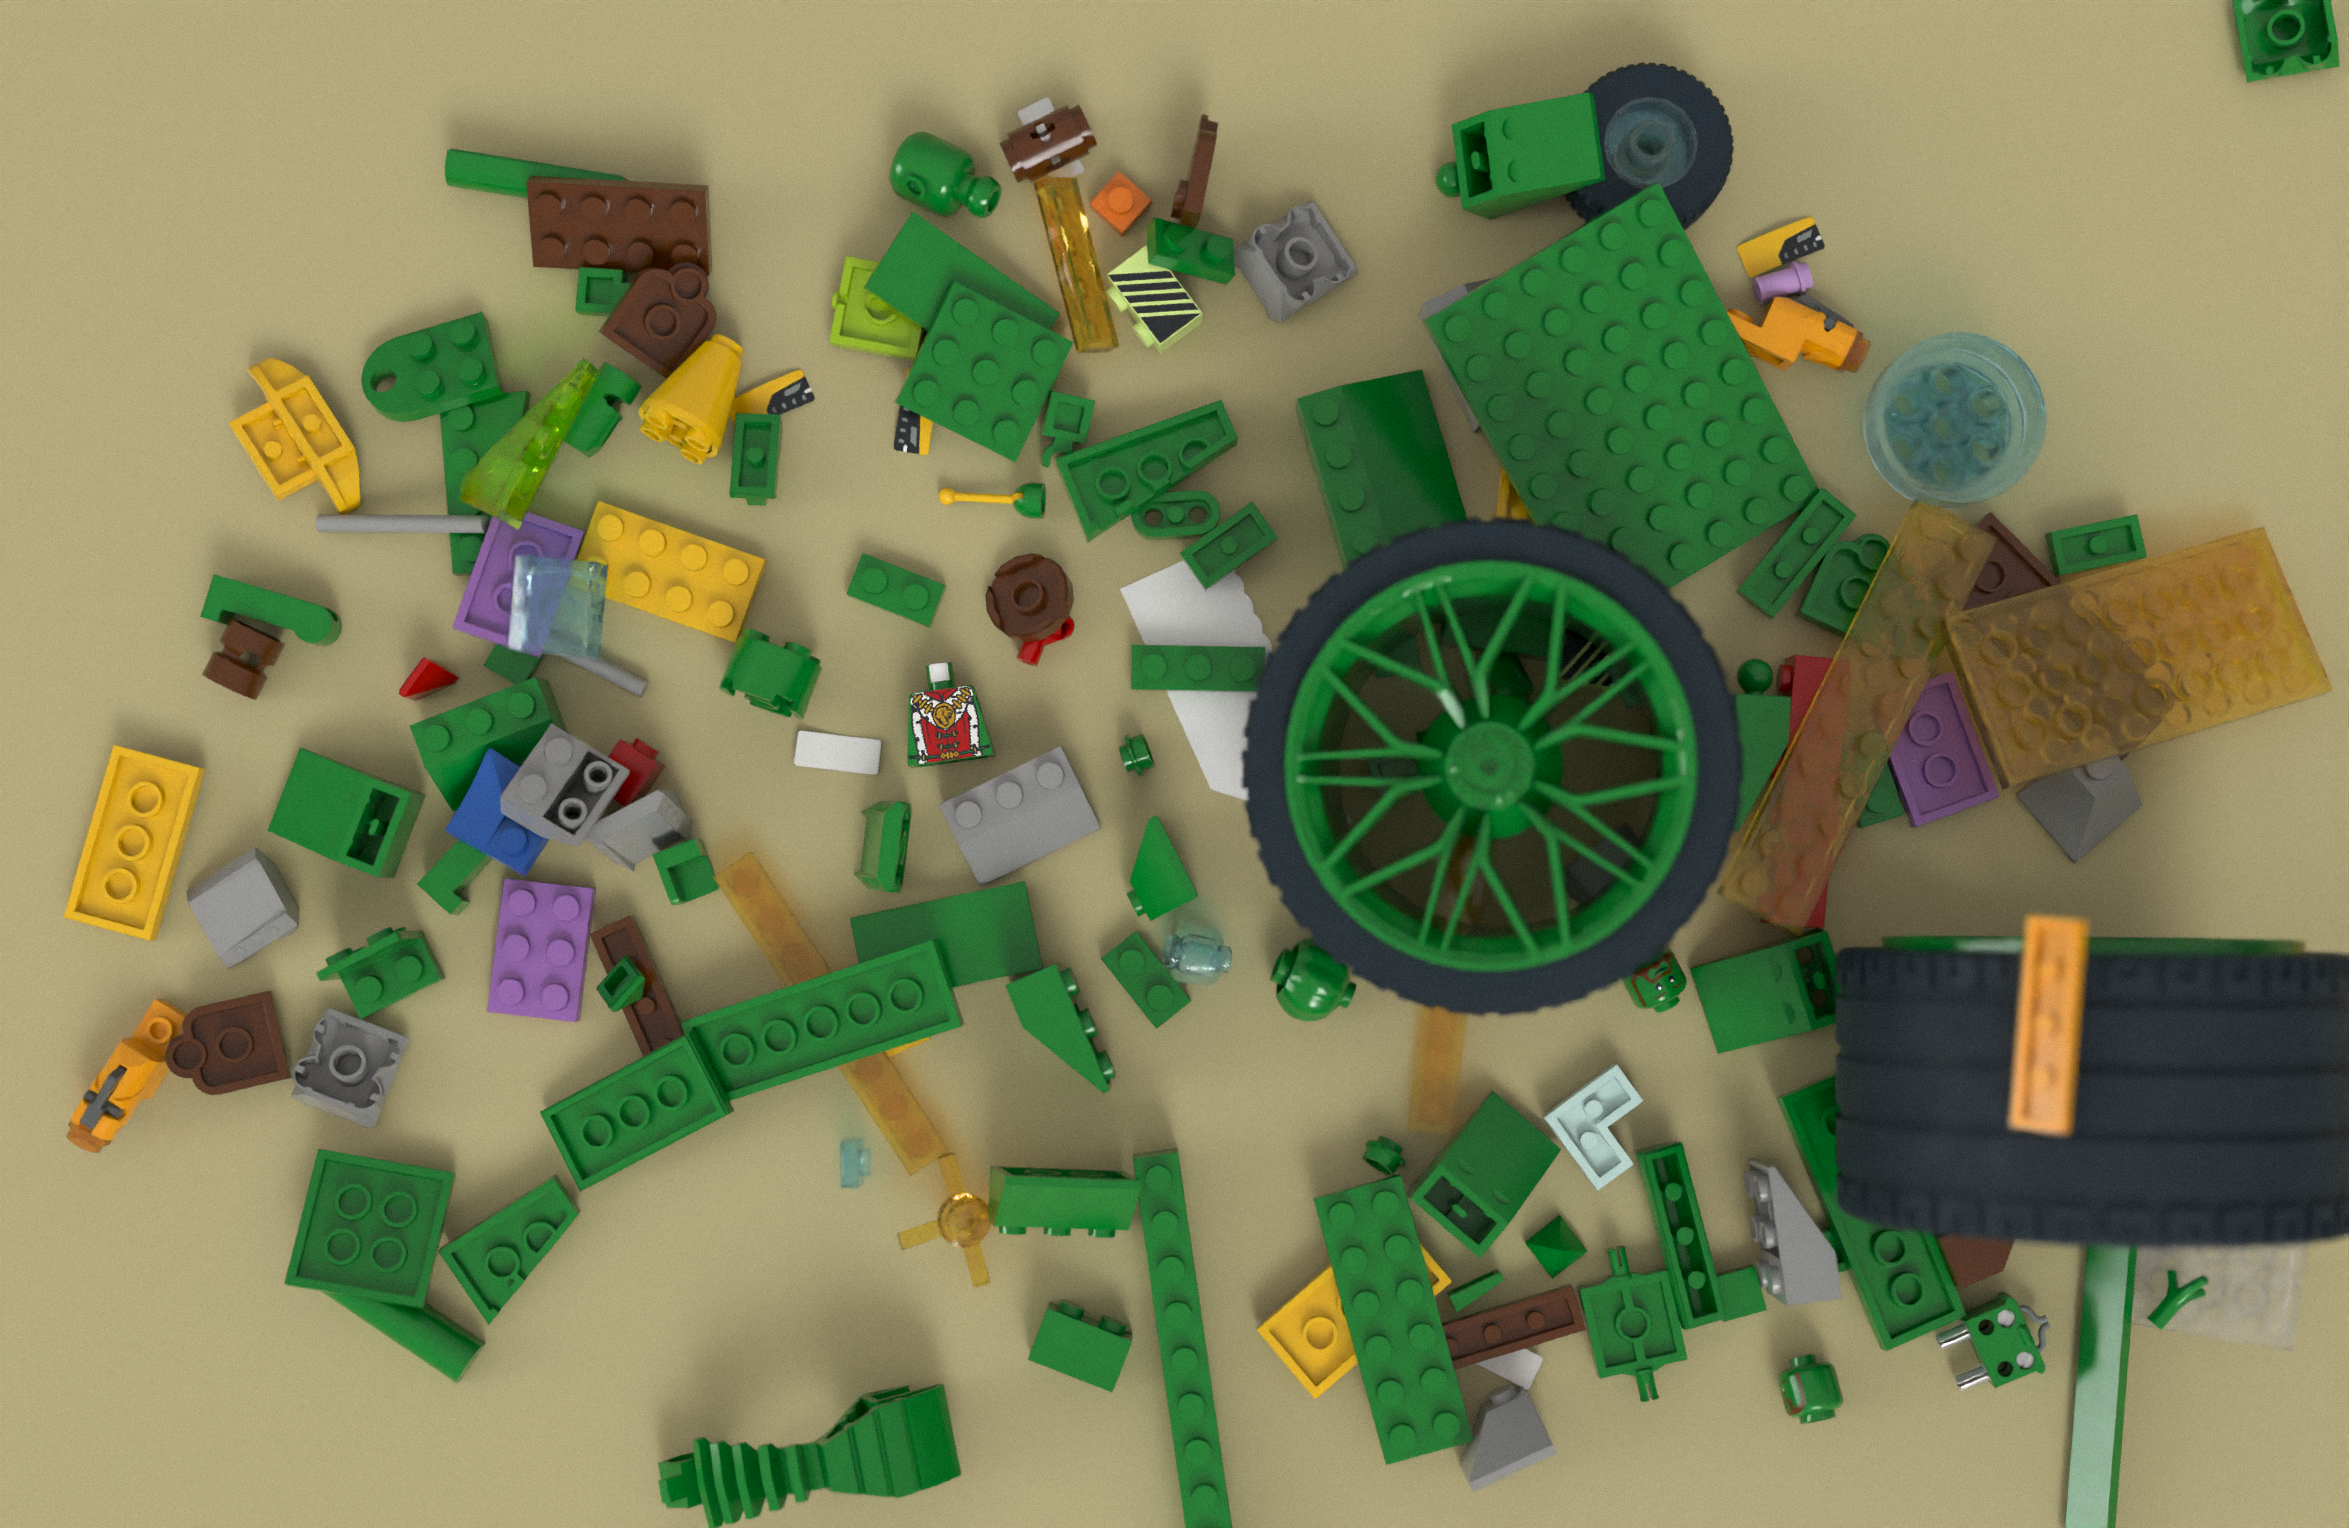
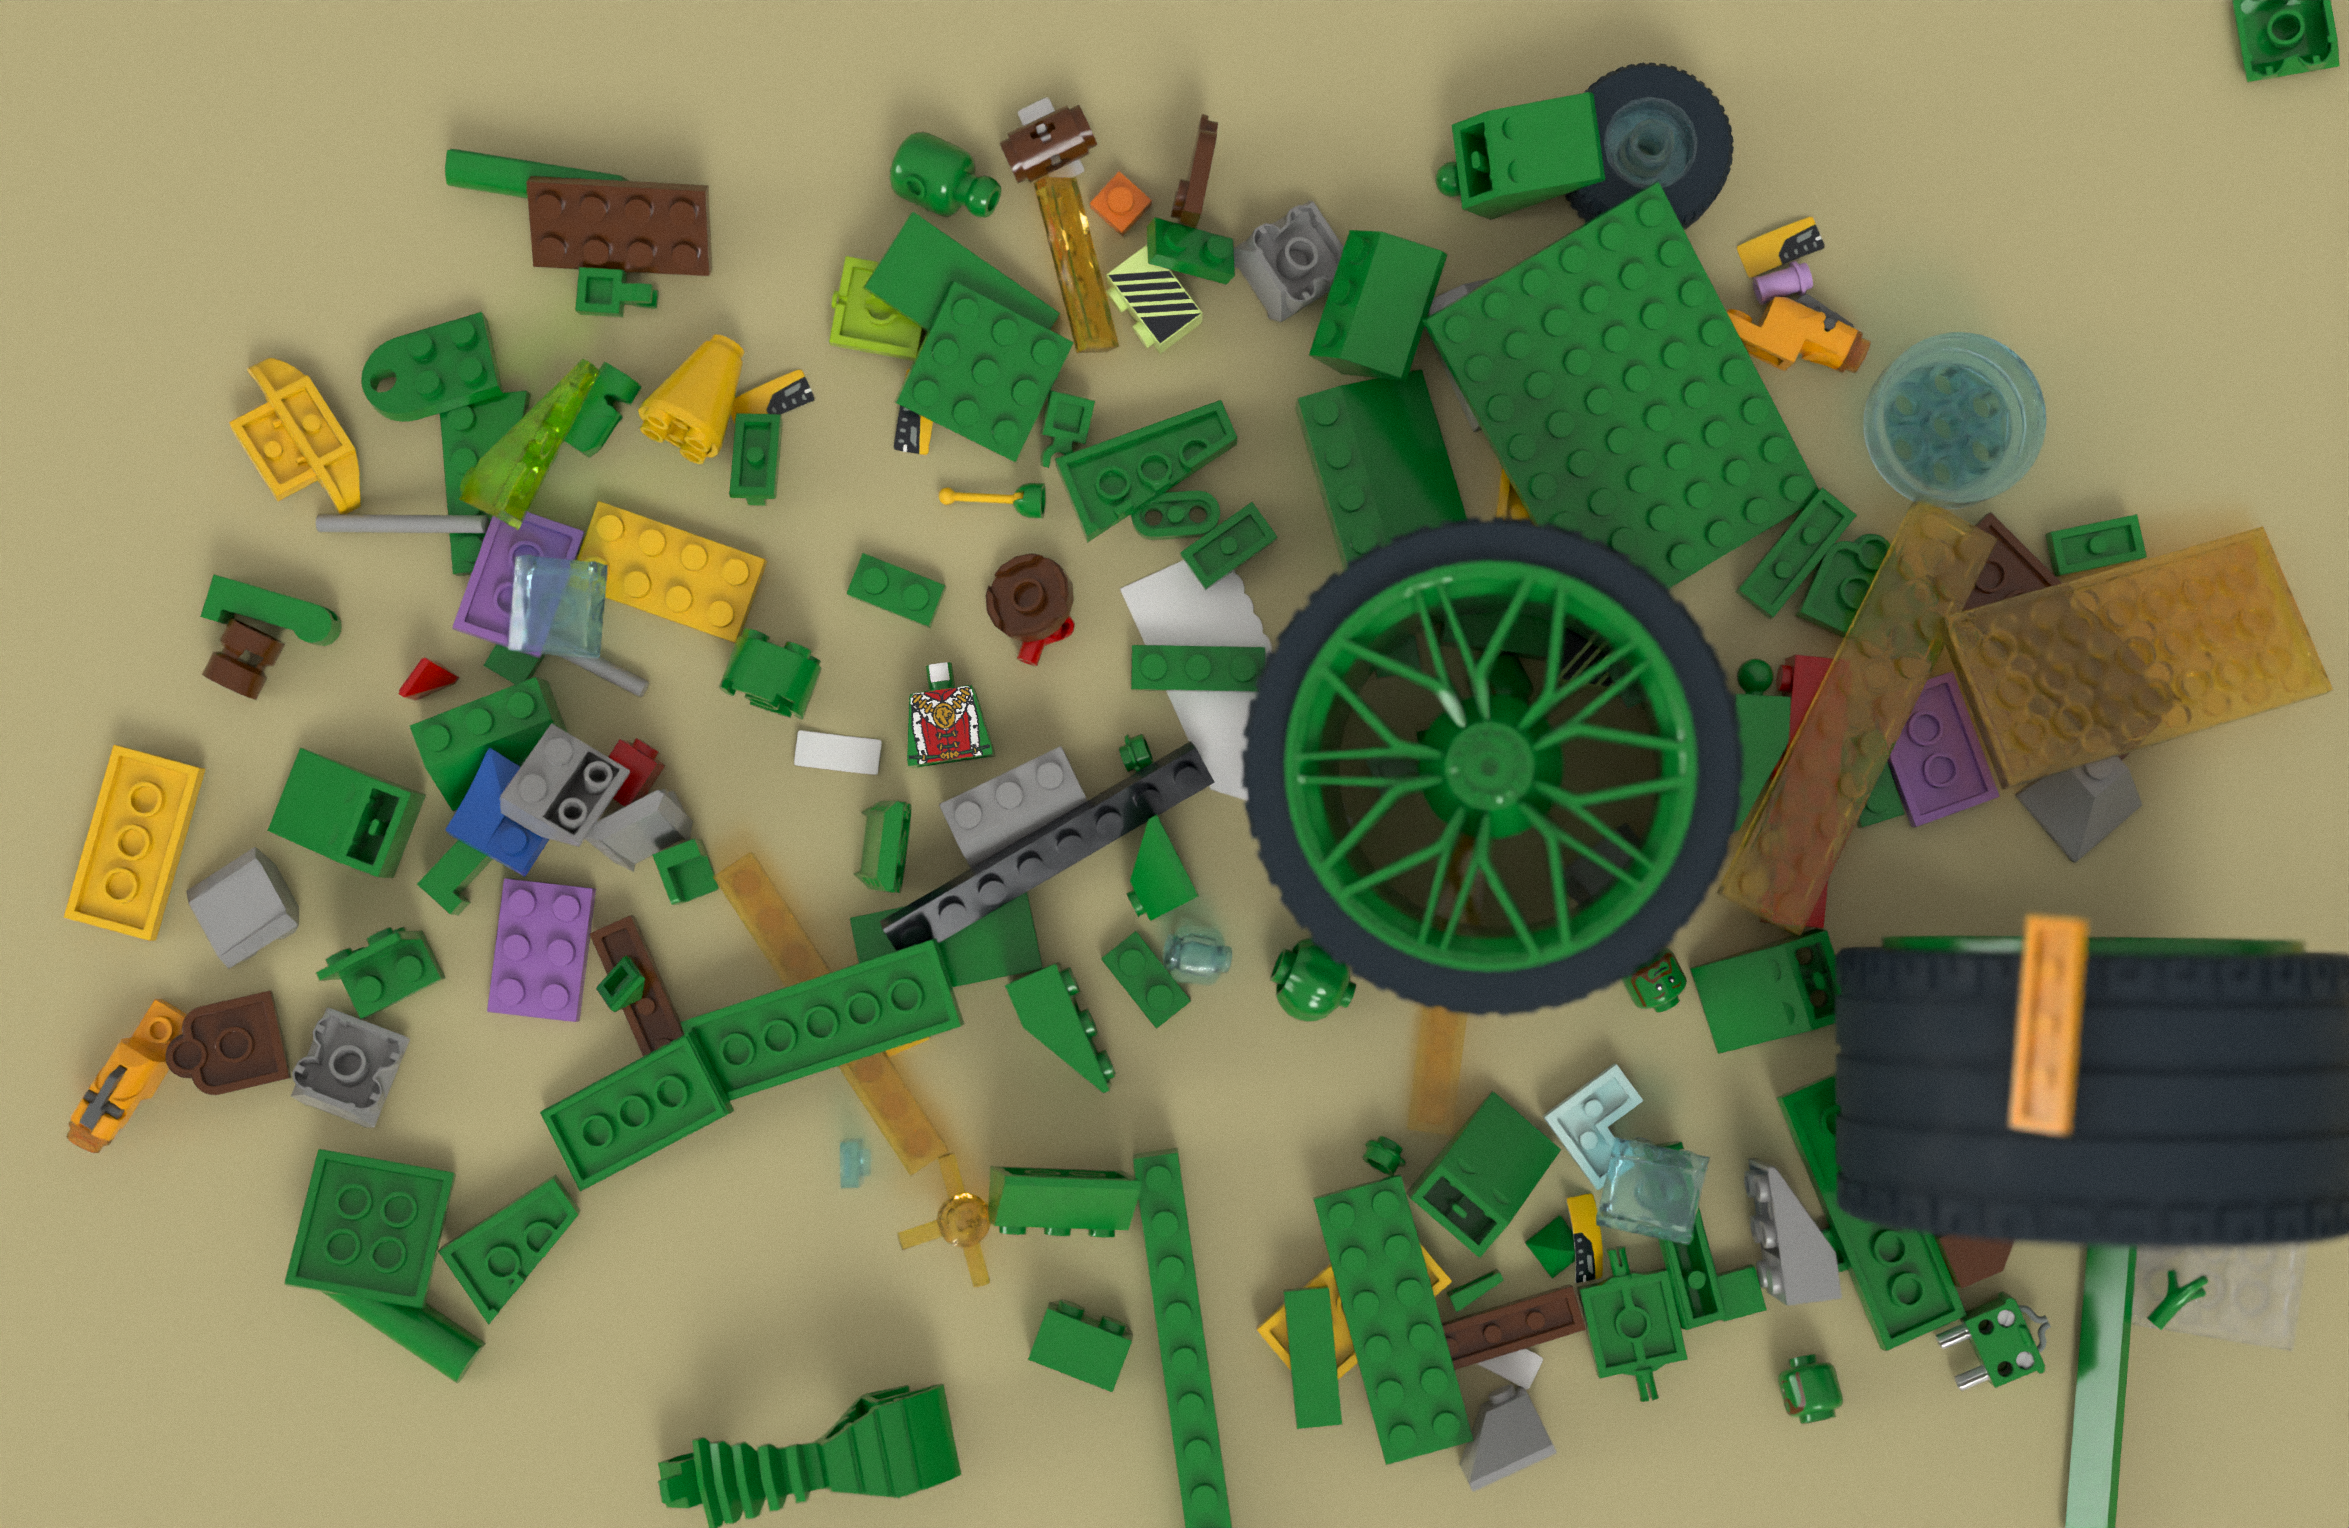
(663, 316): reddish brown plate -> none
(1050, 849): none -> black plate
(1312, 1357): none -> green tile
(1377, 305): none -> green slope
(1586, 1237): none -> yellow sticker
(1652, 1190): none -> clear light blue slope

